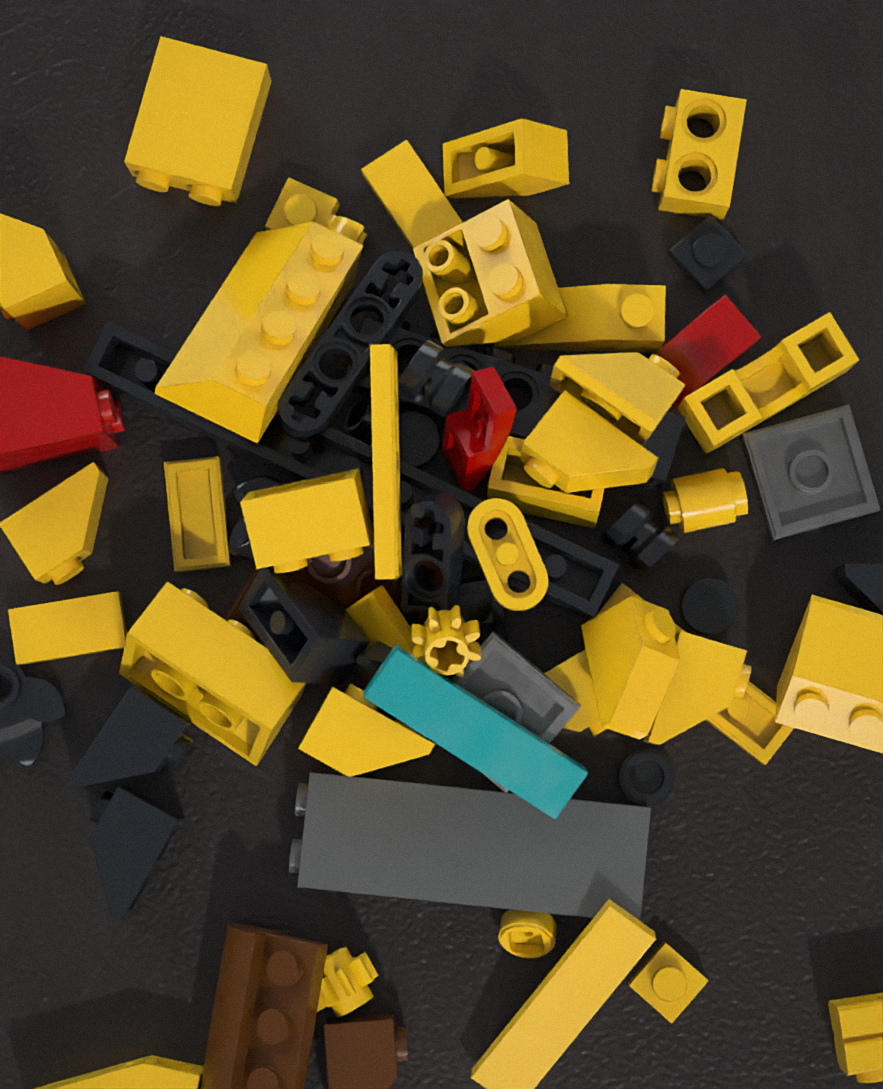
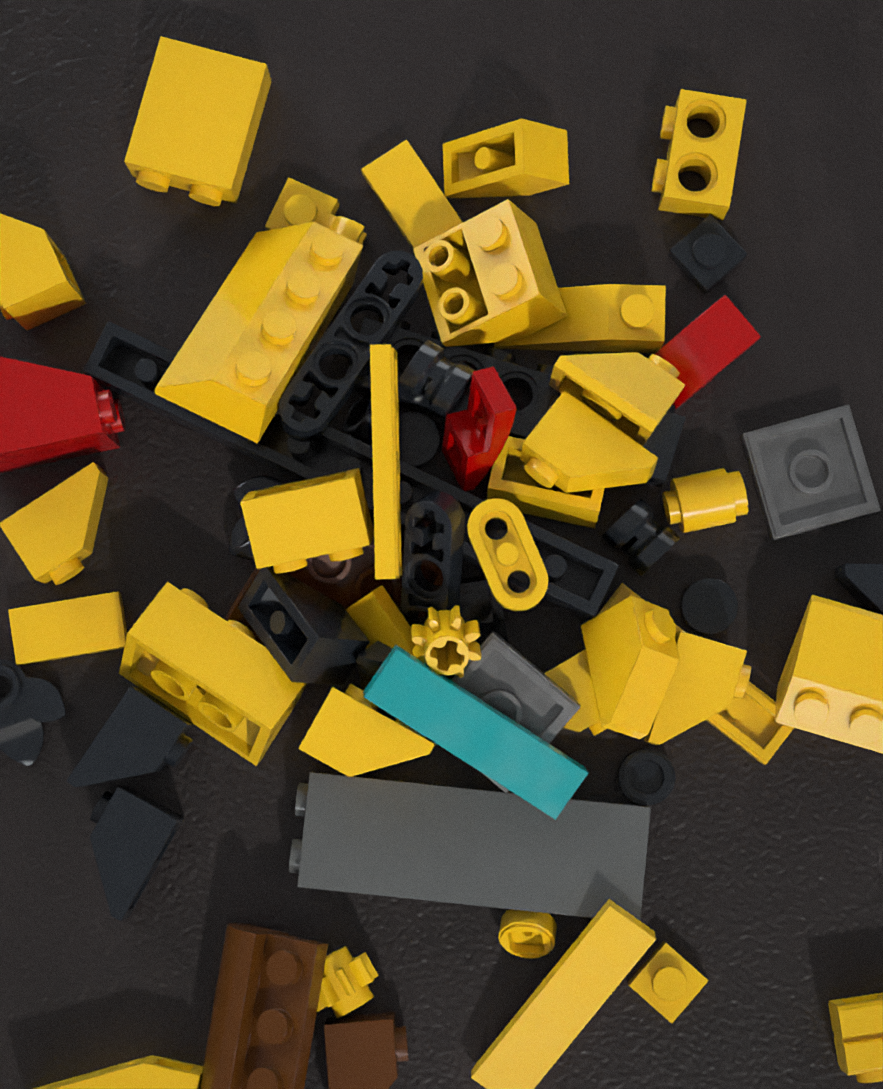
(197, 514): yellow tile -> none
(768, 383): yellow arch -> none

